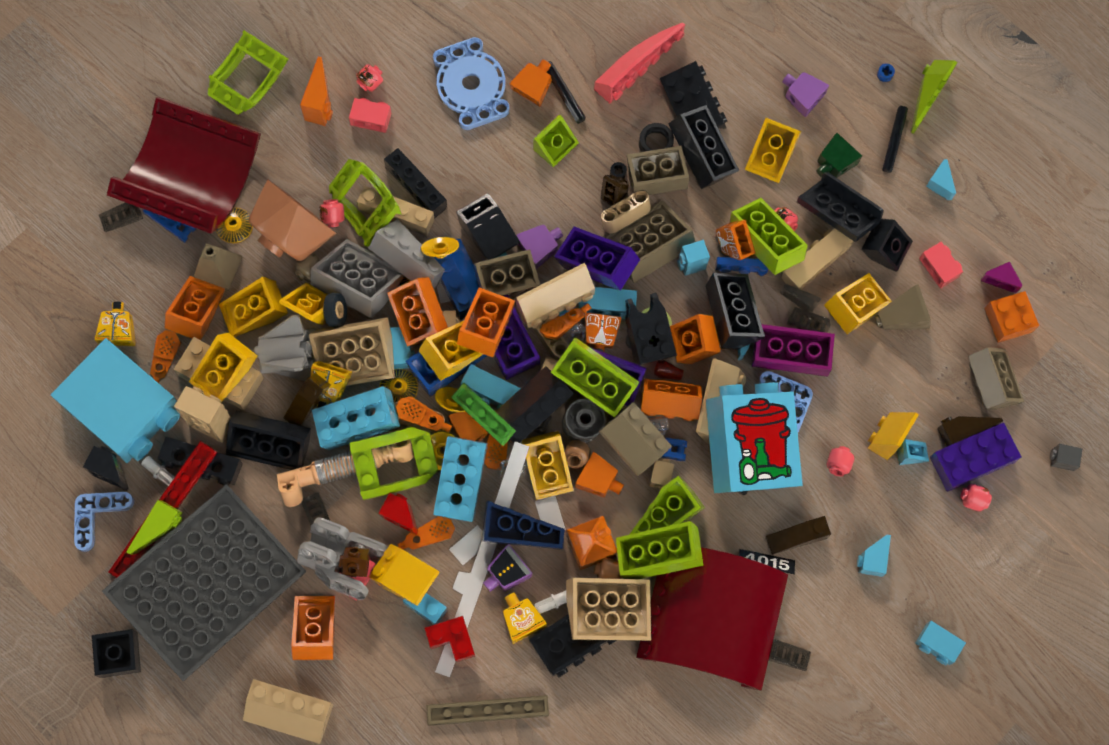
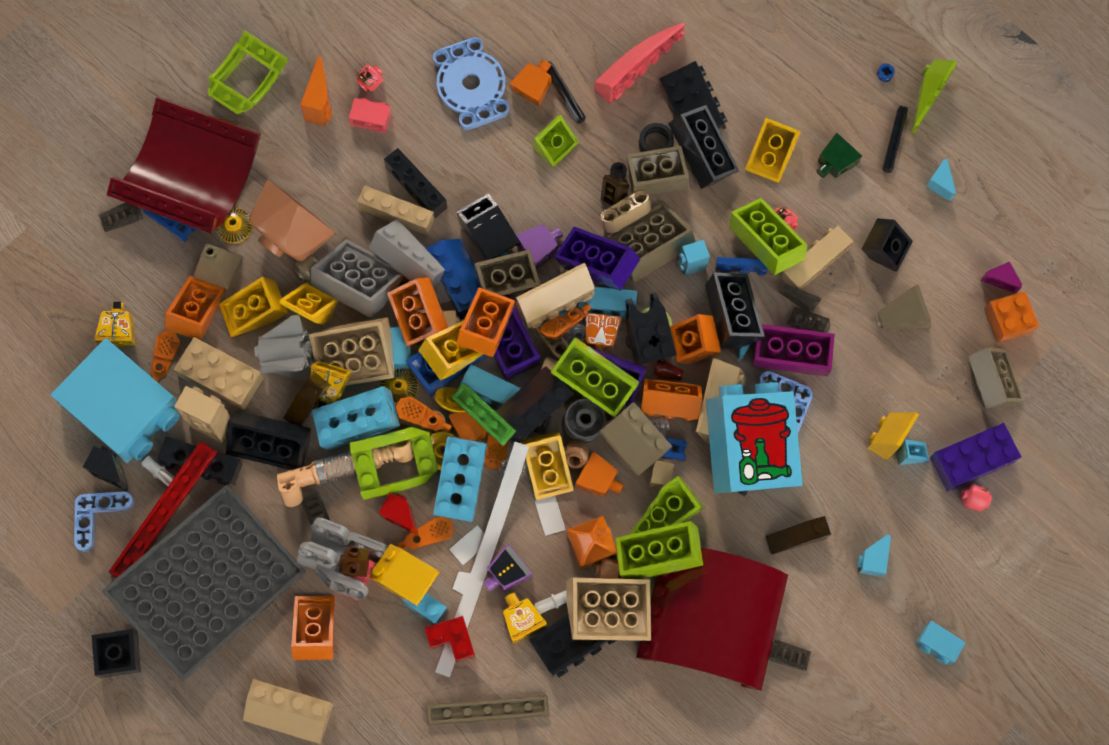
(157, 524): lime slope -> none
(222, 366): yellow slope -> none
(332, 212): coral head -> none
(335, 310): black bush -> none
(382, 214): lime wedge -> none
(440, 247): yellow dish -> none
(514, 528): dark blue wedge -> none
(735, 240): orange torso -> none
(782, 564): black sticker -> none
(804, 92): medium lavender torso -> none
(840, 461): coral head -> none
(841, 207): black bracket -> none
(857, 303): yellow slope -> none
(941, 264): coral brick -> none
(964, 427): dark brown slope -> none
(1066, 457): dark grey brick -> none

